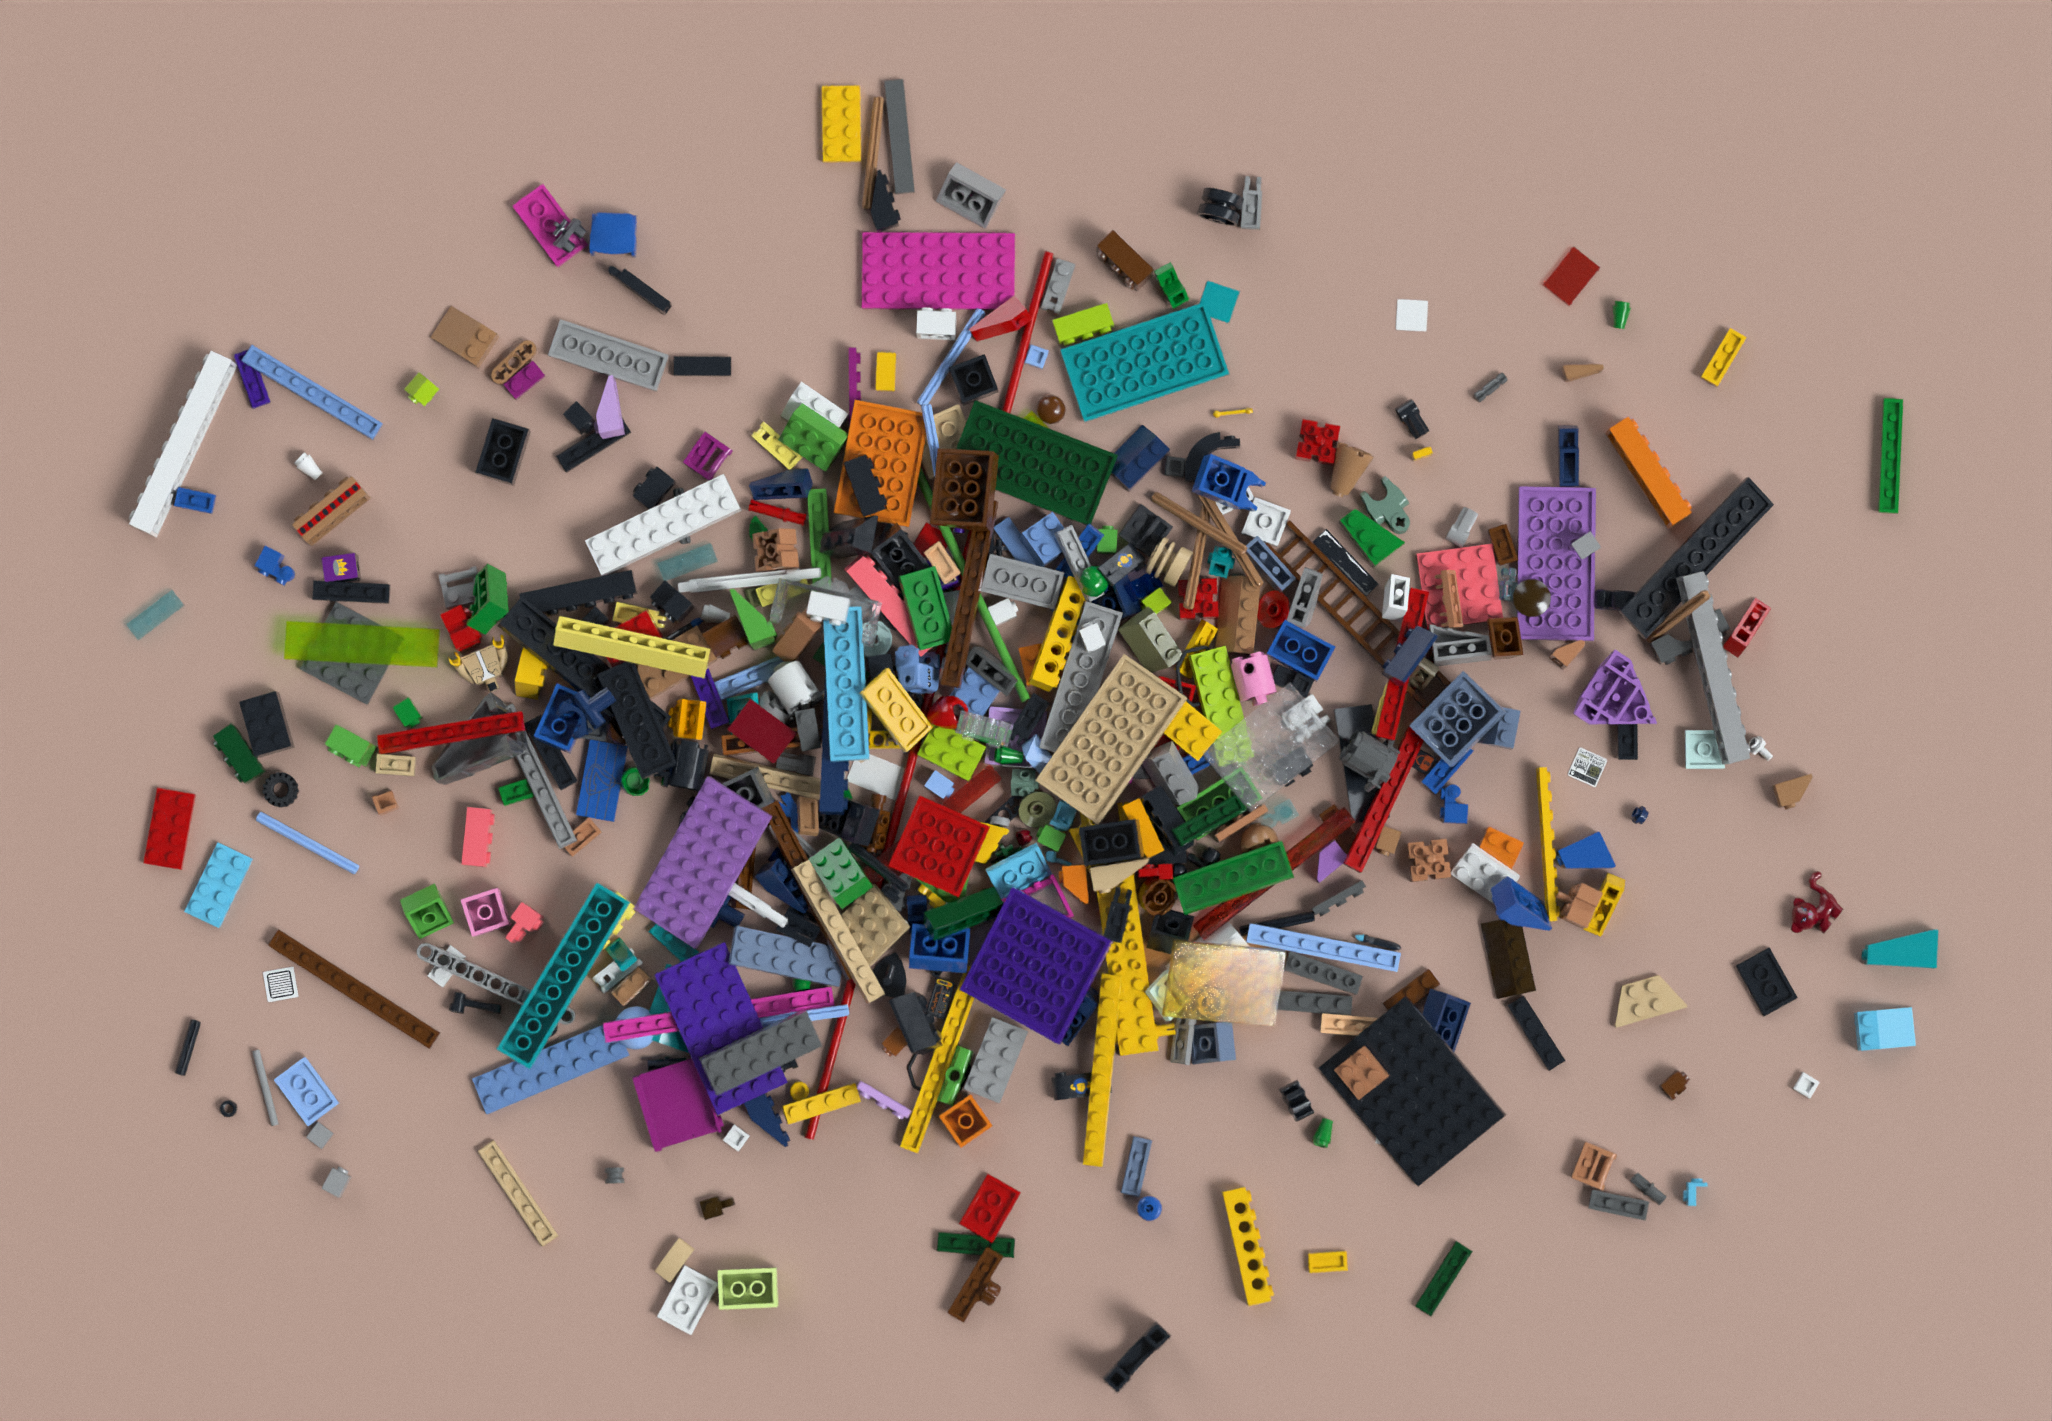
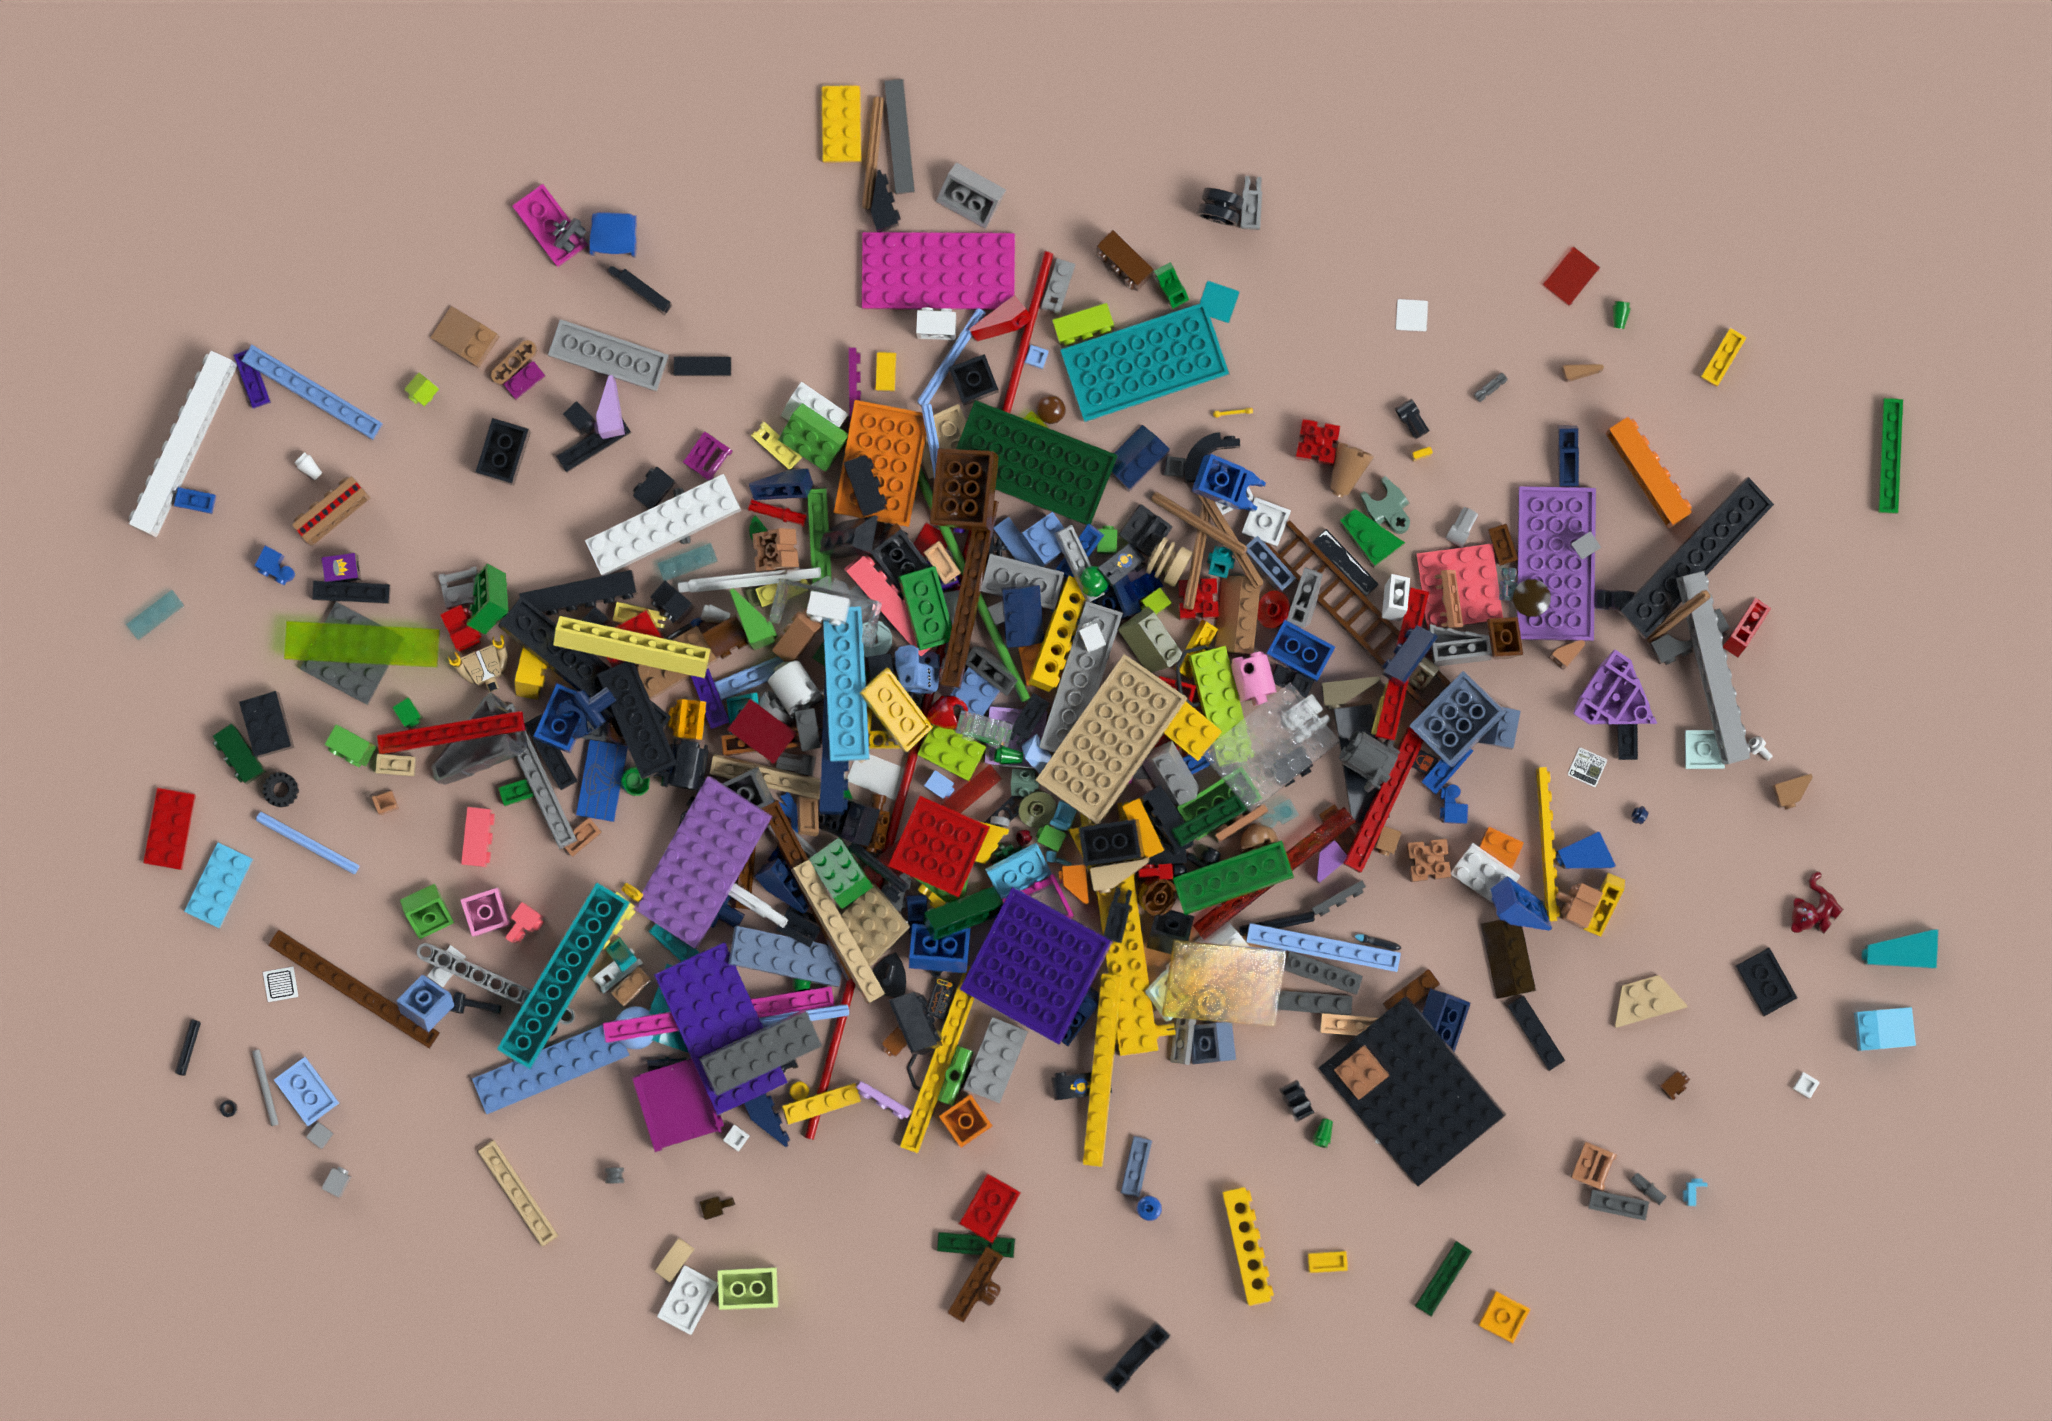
(425, 1003): none -> medium blue brick
(632, 892): none -> yellow piece
(1022, 615): none -> dark blue slope
(1341, 692): none -> dark tan slope
(1504, 1317): none -> light orange tile

